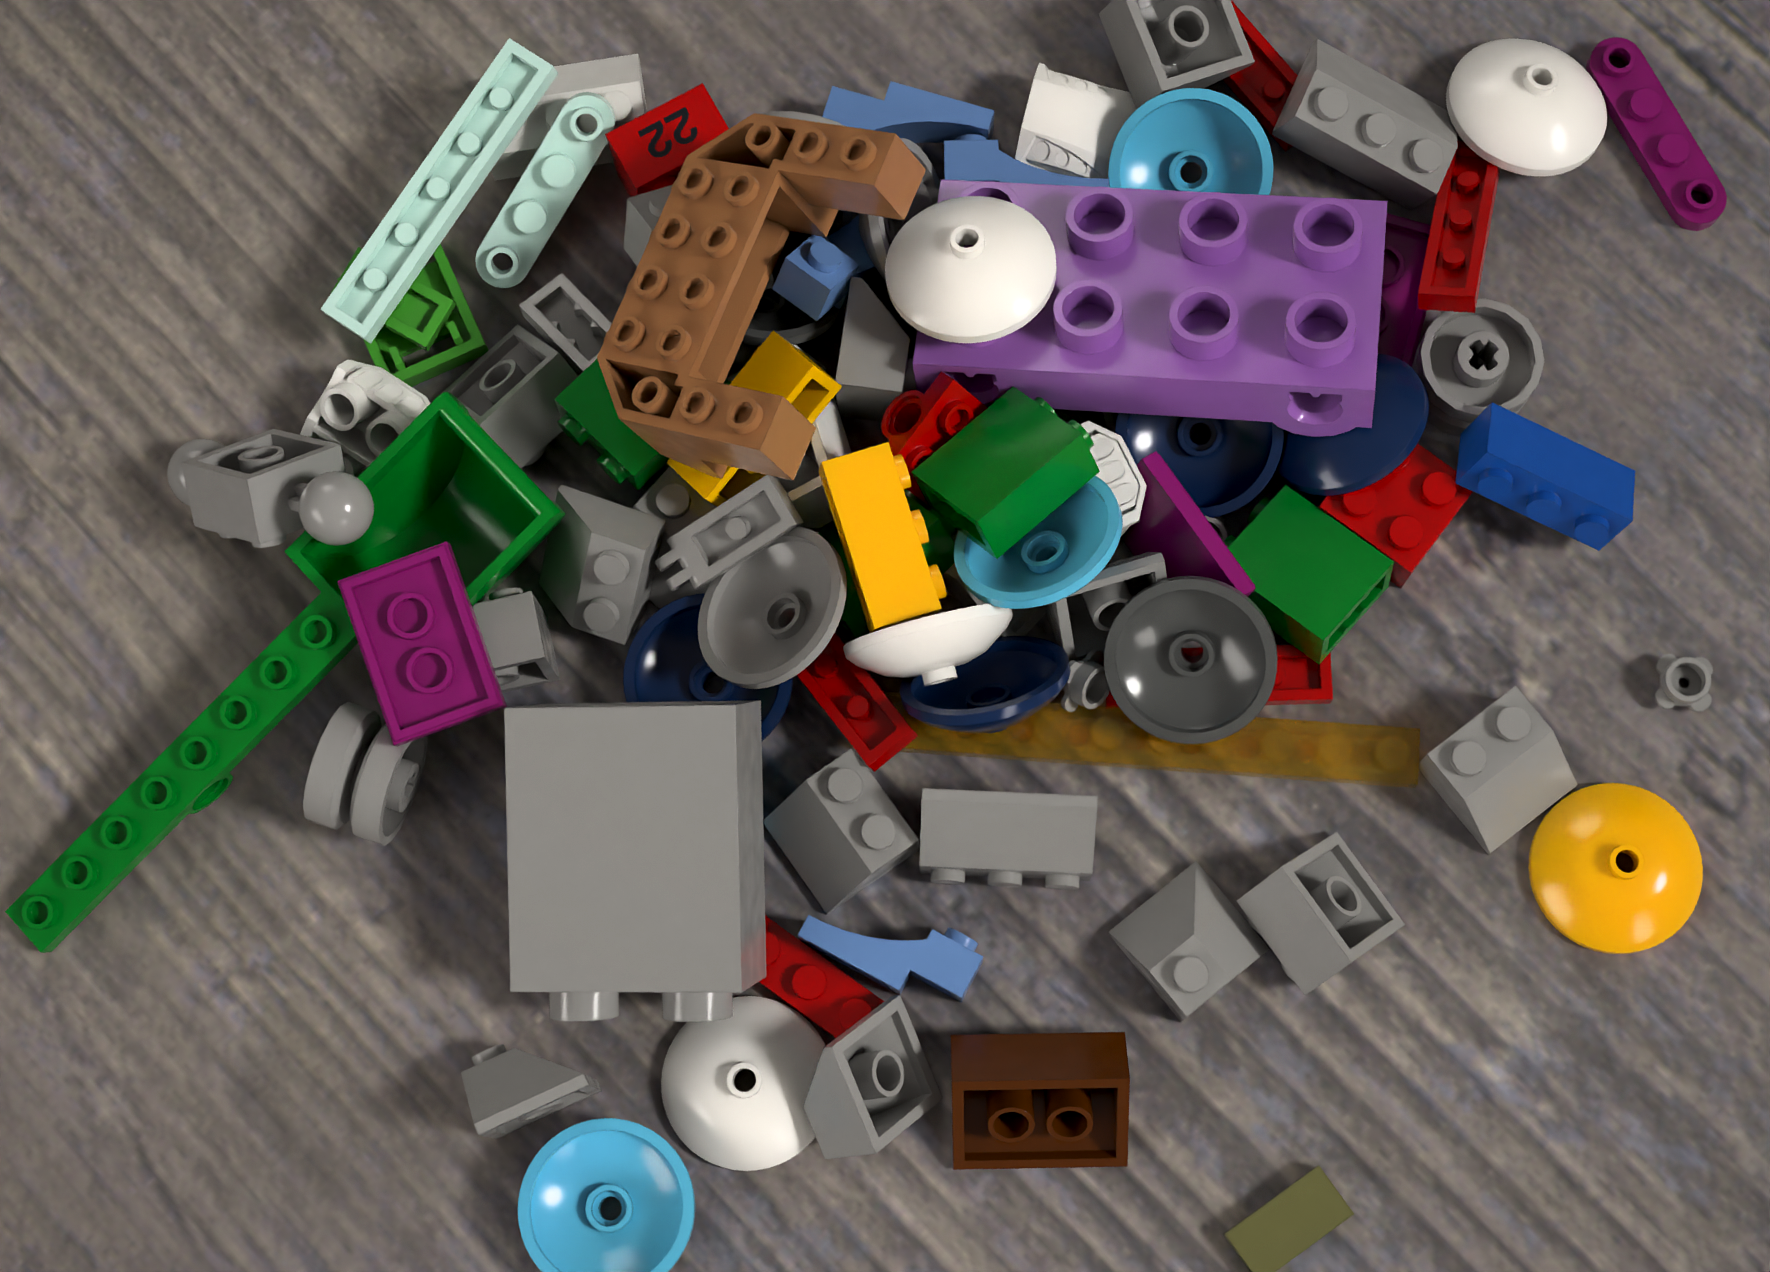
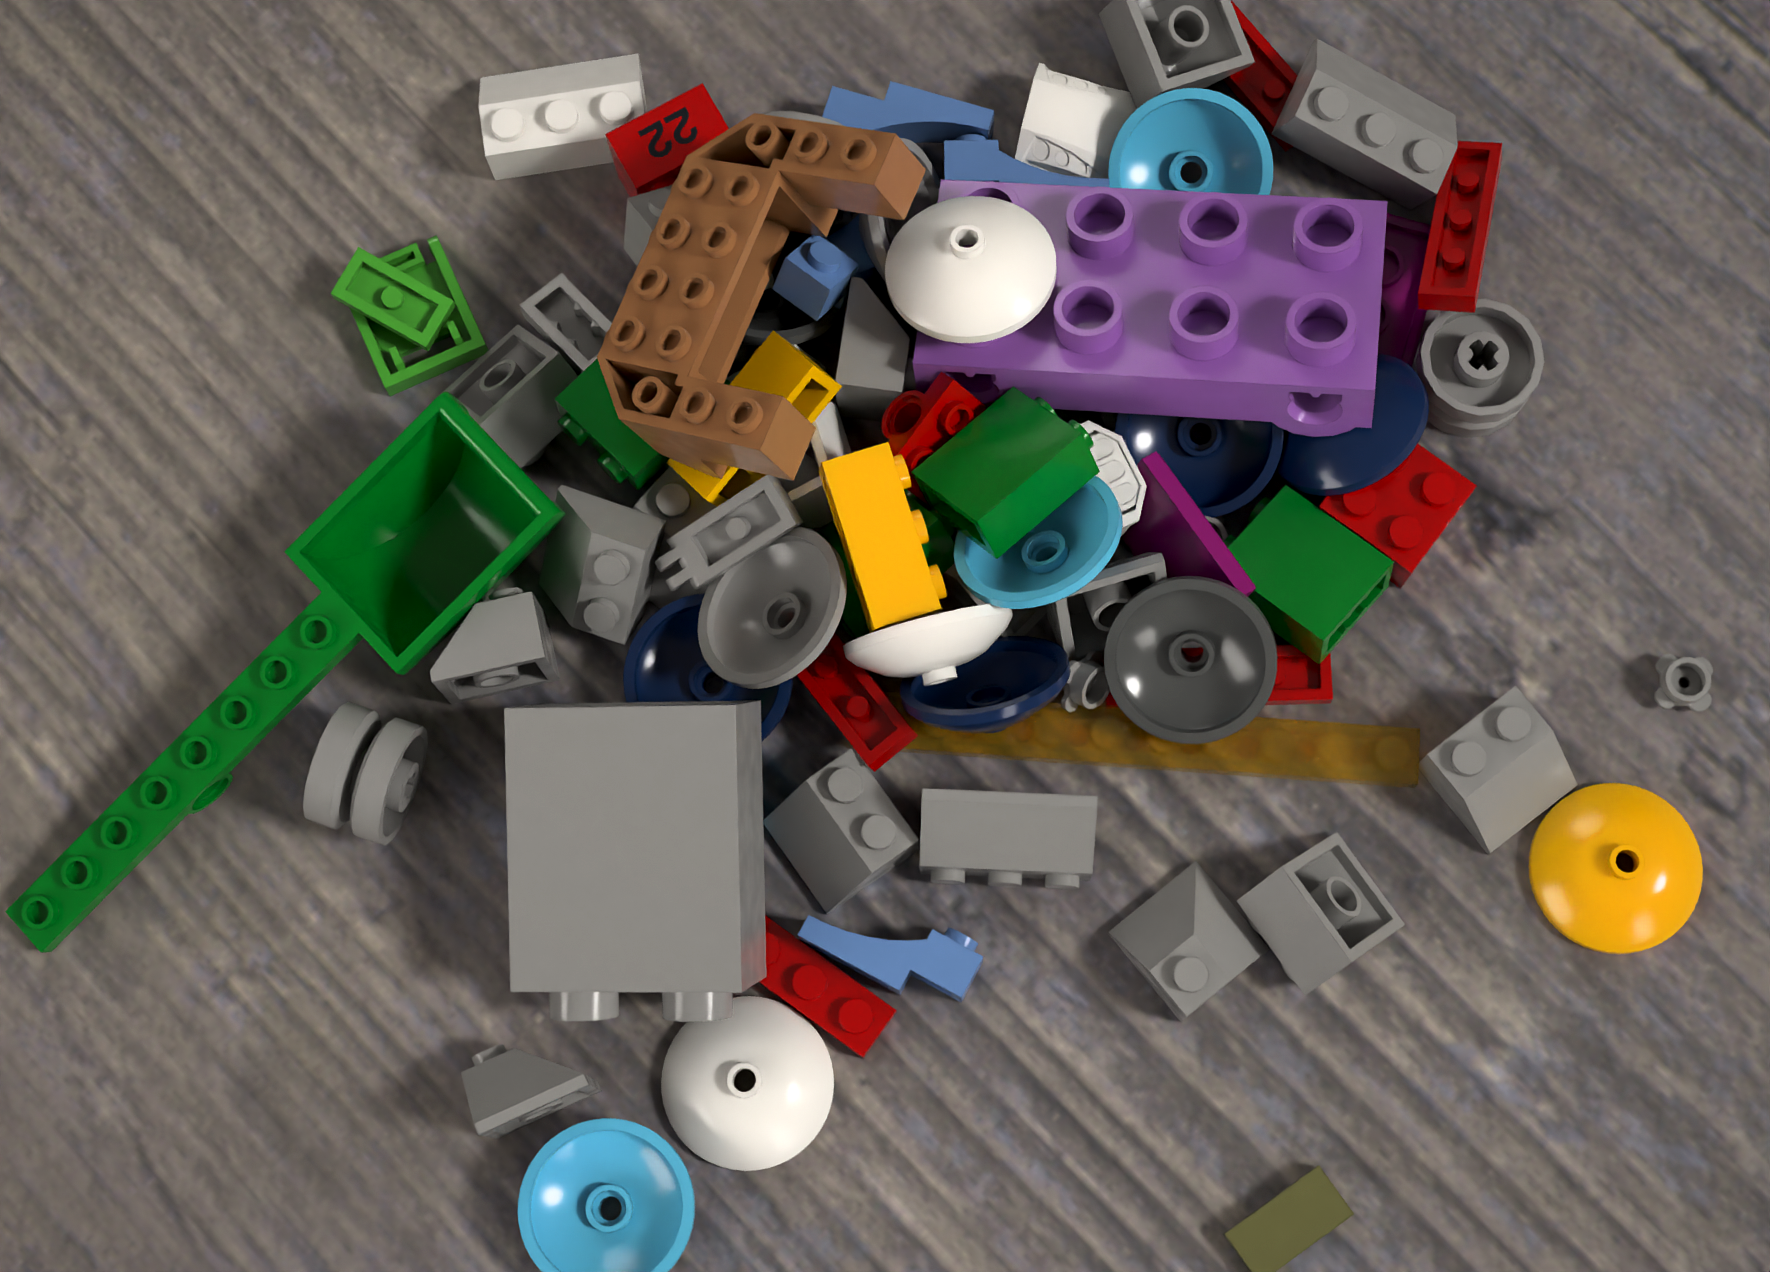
(271, 489): light grey brick -> none
(363, 412): white slope -> none
(421, 644): magenta tile -> none
(439, 190): light aqua plate -> none
(545, 190): light aqua plate -> none
(870, 1084): light grey slope -> none
(1040, 1100): reddish brown slope -> none
(1526, 107): white dish -> none
(1545, 476): blue brick -> none
(1656, 135): magenta plate -> none

